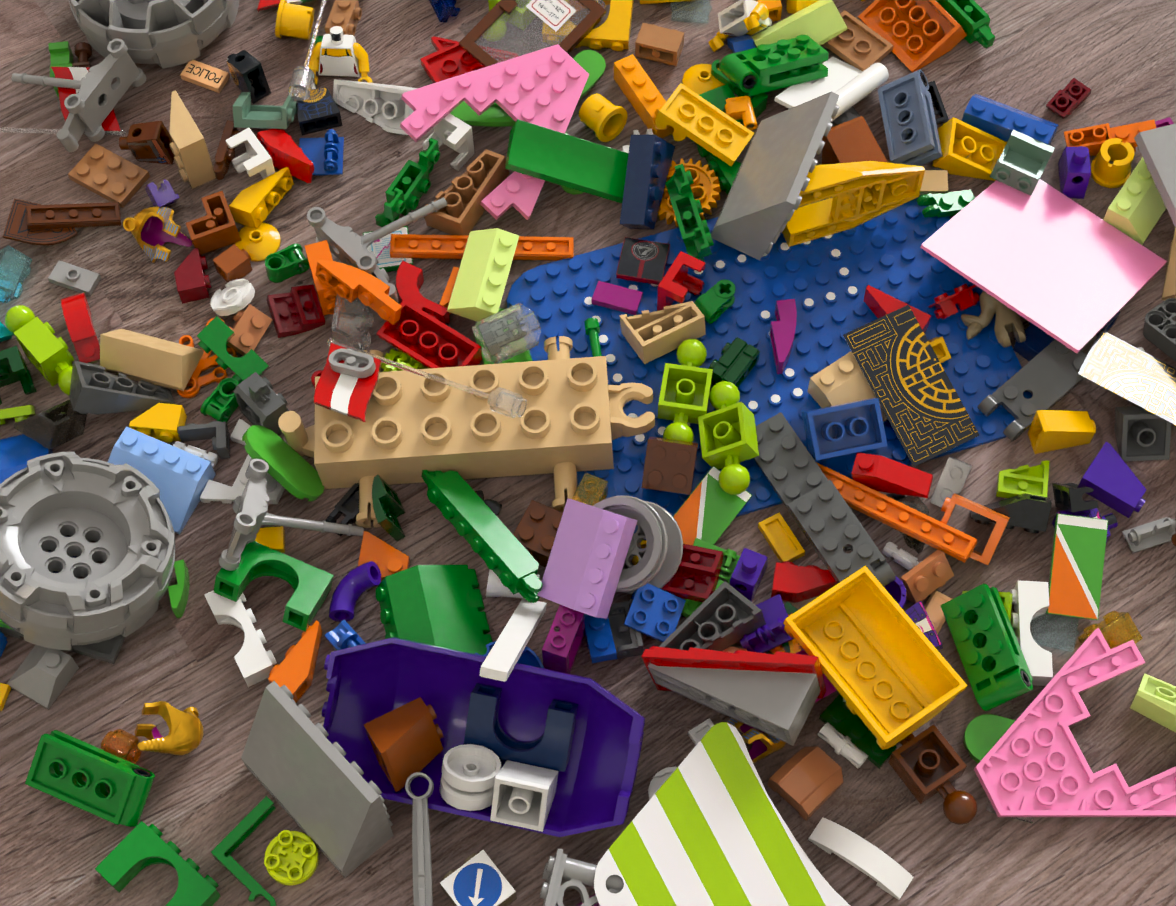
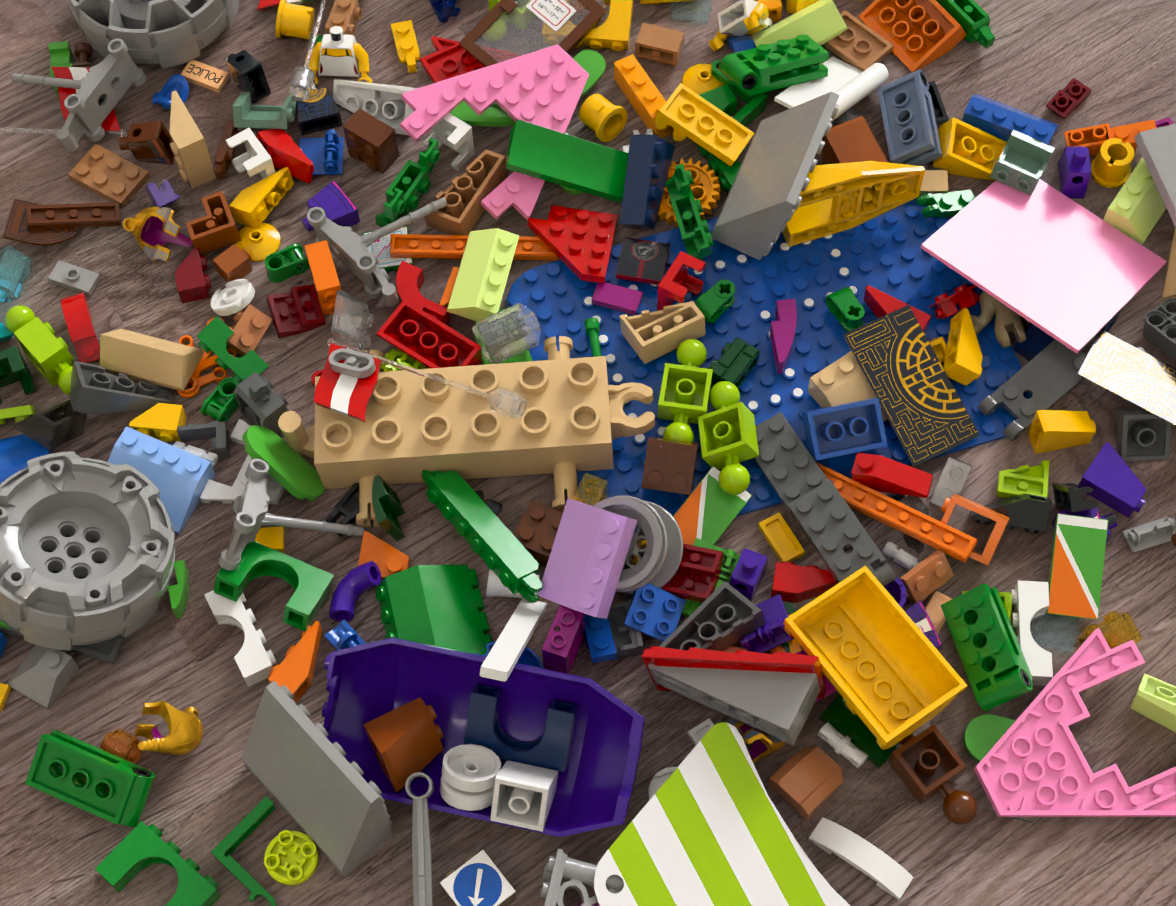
(175, 82): none -> blue hat
(336, 206): none -> dark purple torso
(355, 283): orange slope -> none
(371, 141): none -> reddish brown brick
(406, 44): none -> yellow hinge
(579, 239): none -> red wing
(741, 108): light orange piece -> none
(846, 308): none -> green piece
(963, 351): none -> yellow slope

